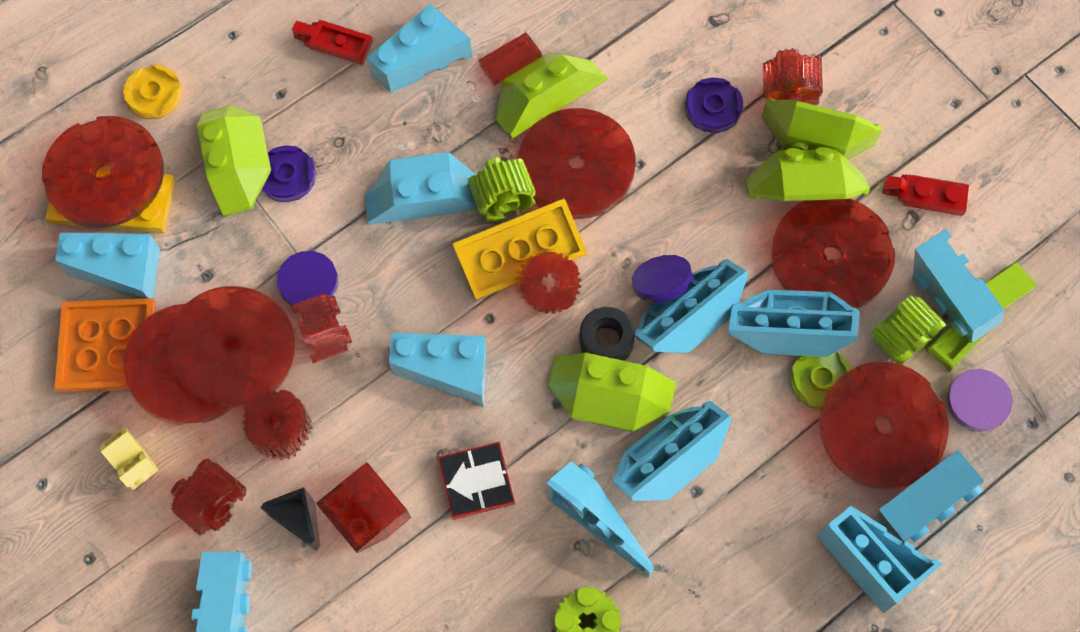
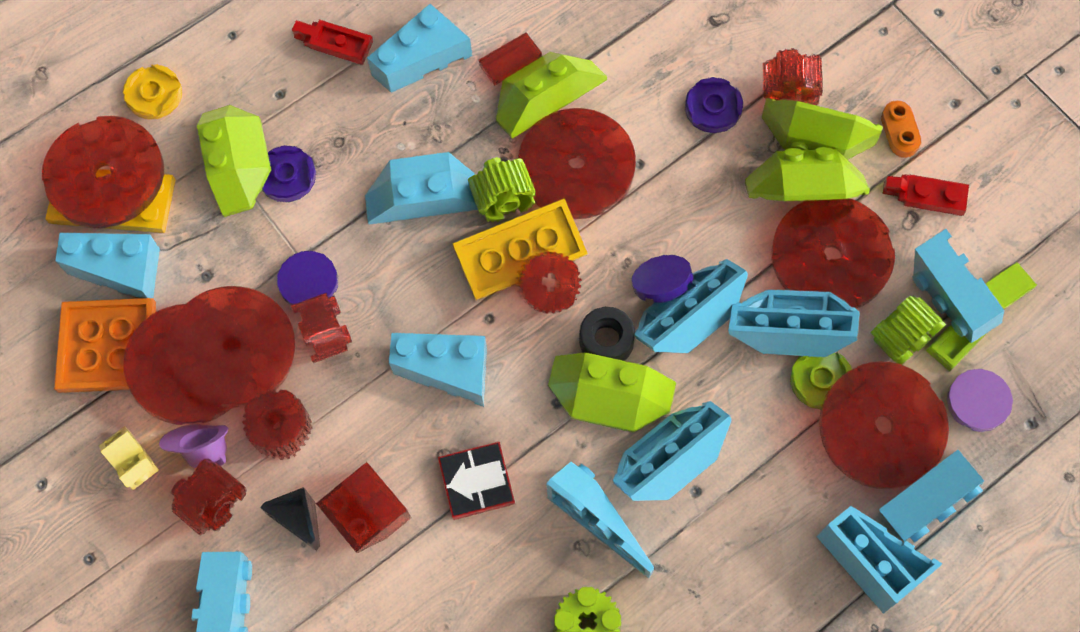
(197, 443): none -> medium lavender piece
(901, 126): none -> orange plate

